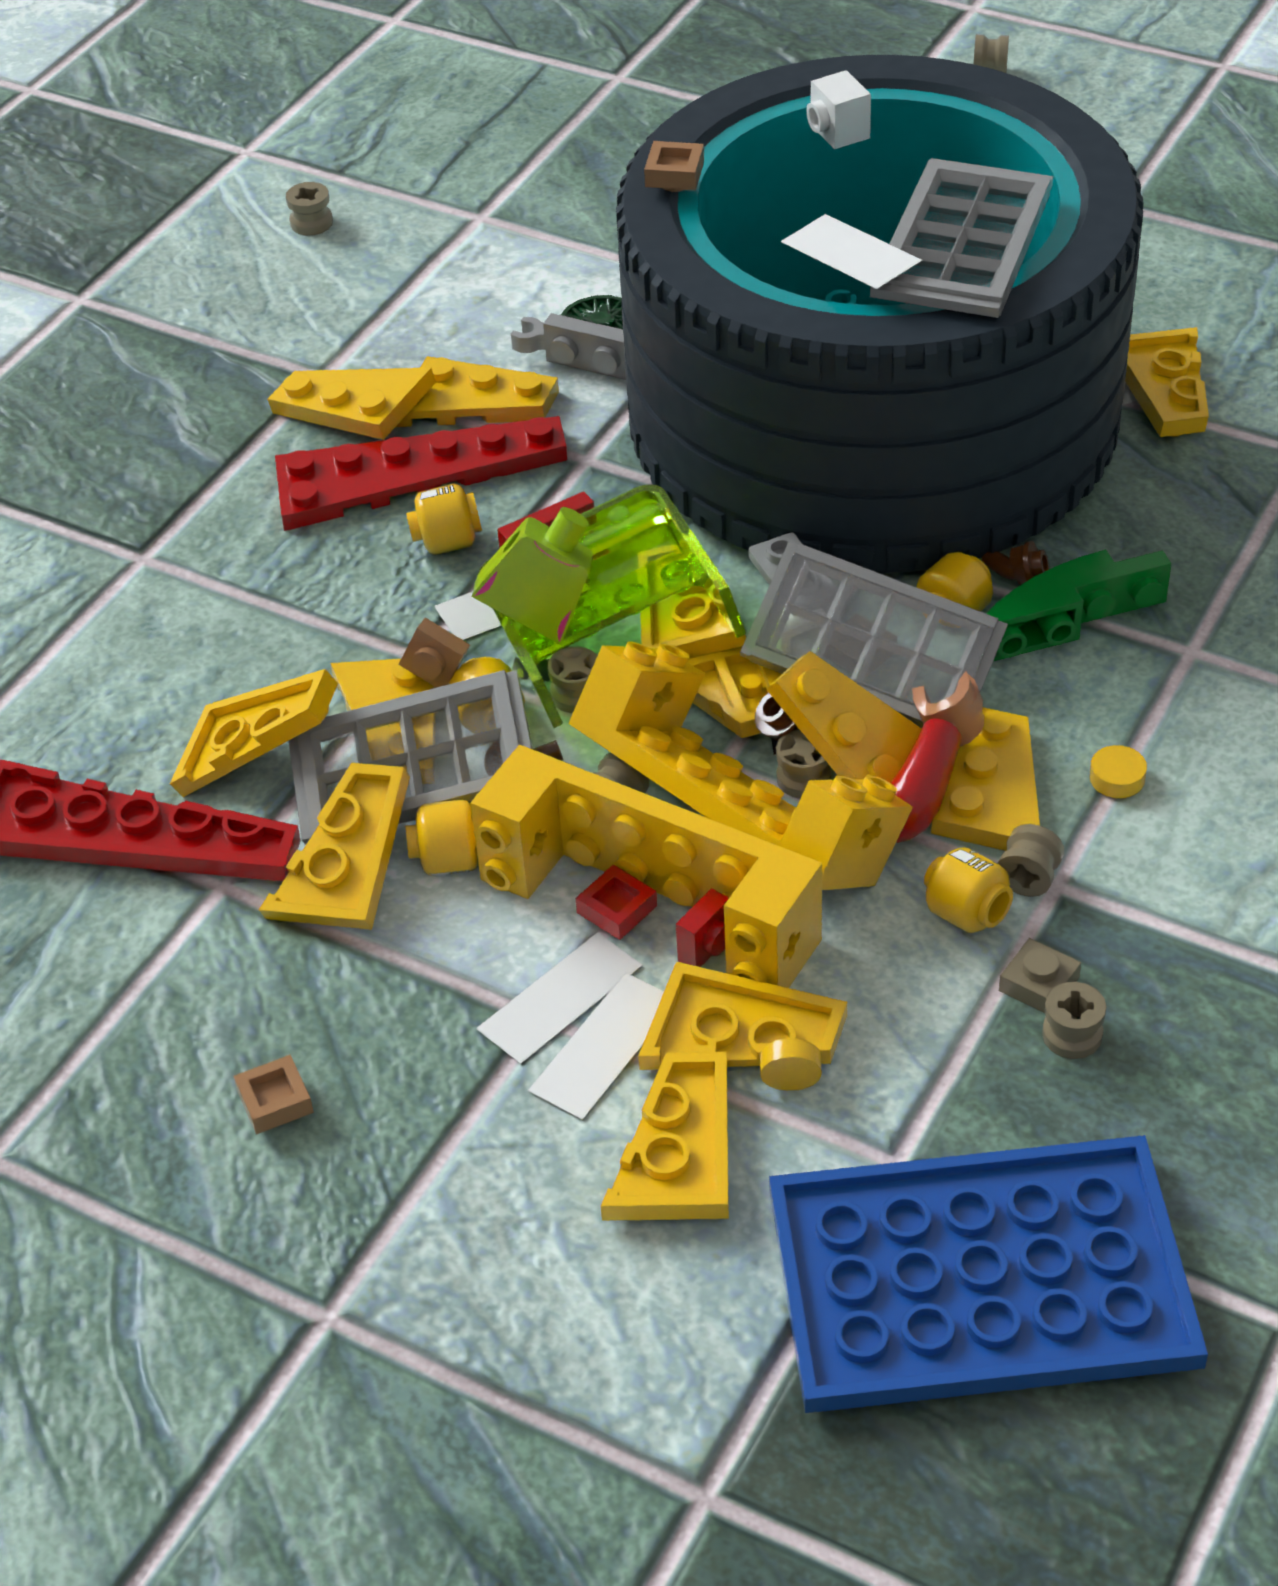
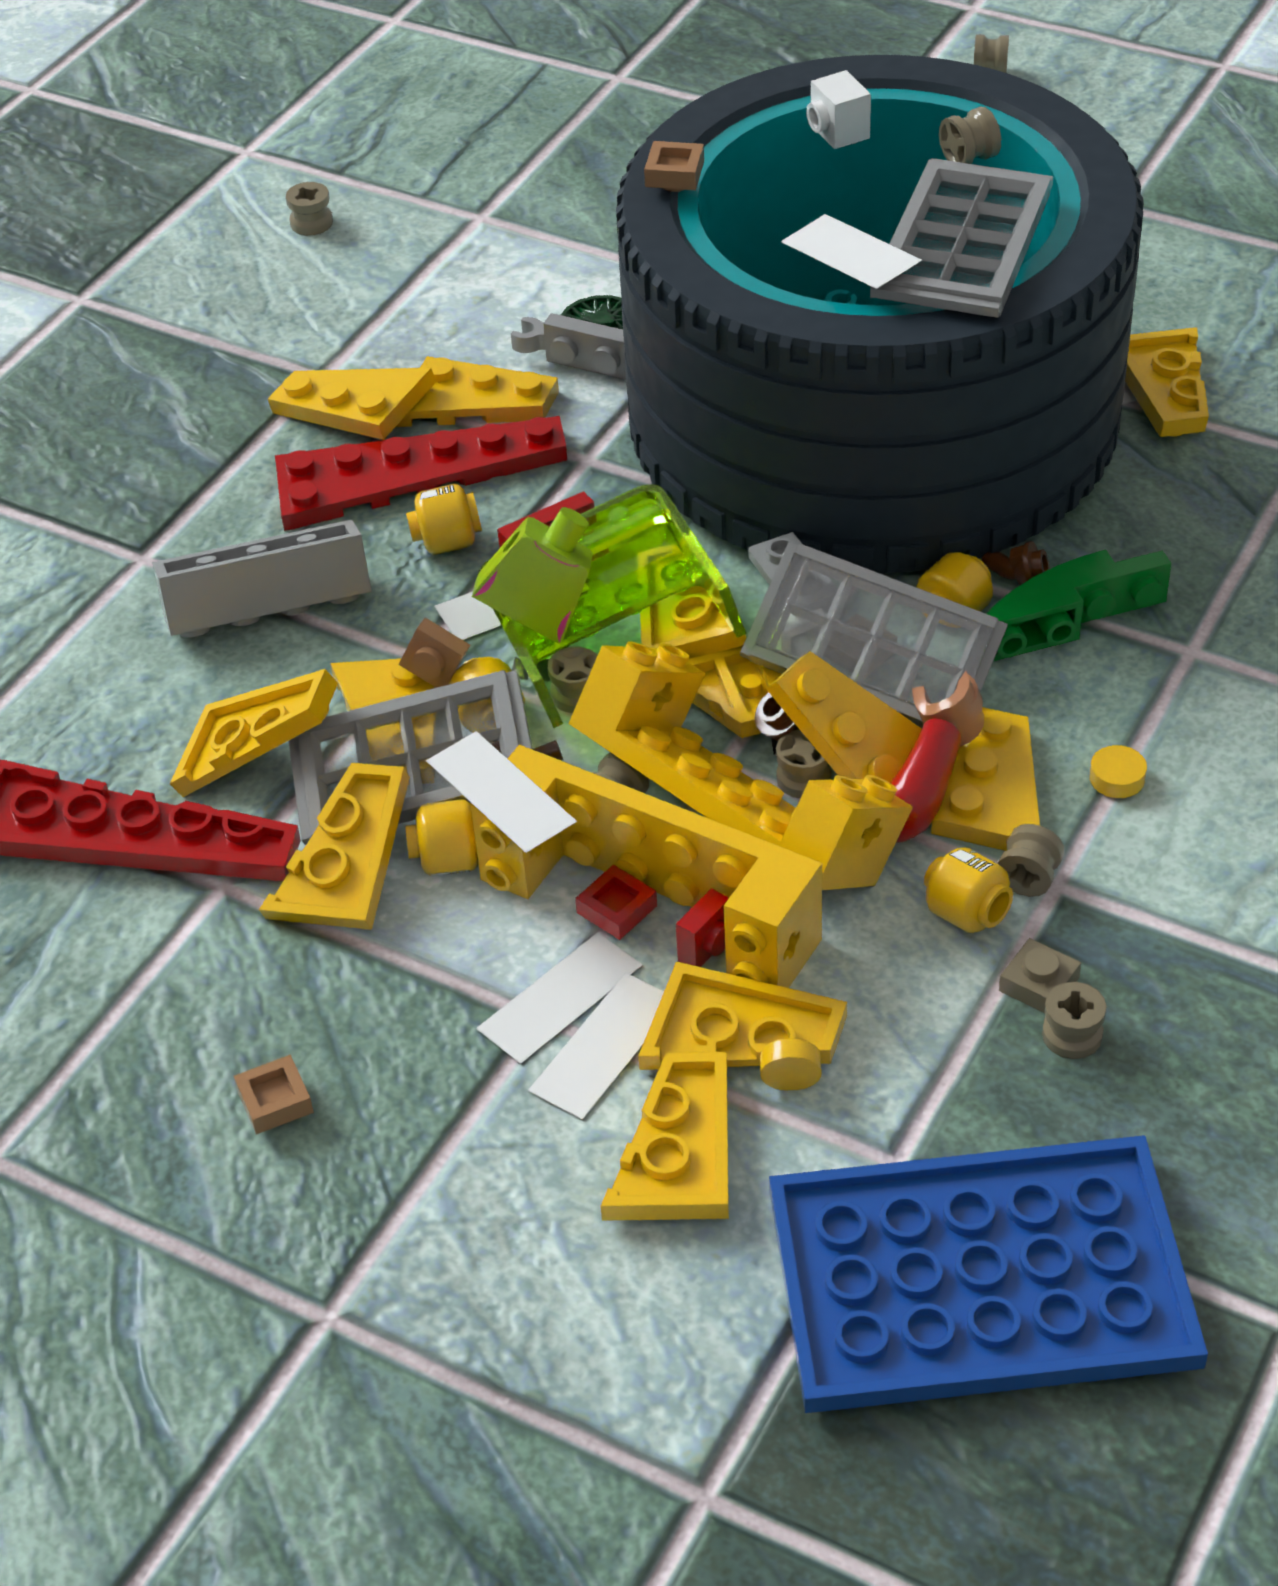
(262, 578): none -> light grey brick
(501, 791): none -> white sticker
(970, 136): none -> dark tan wheel

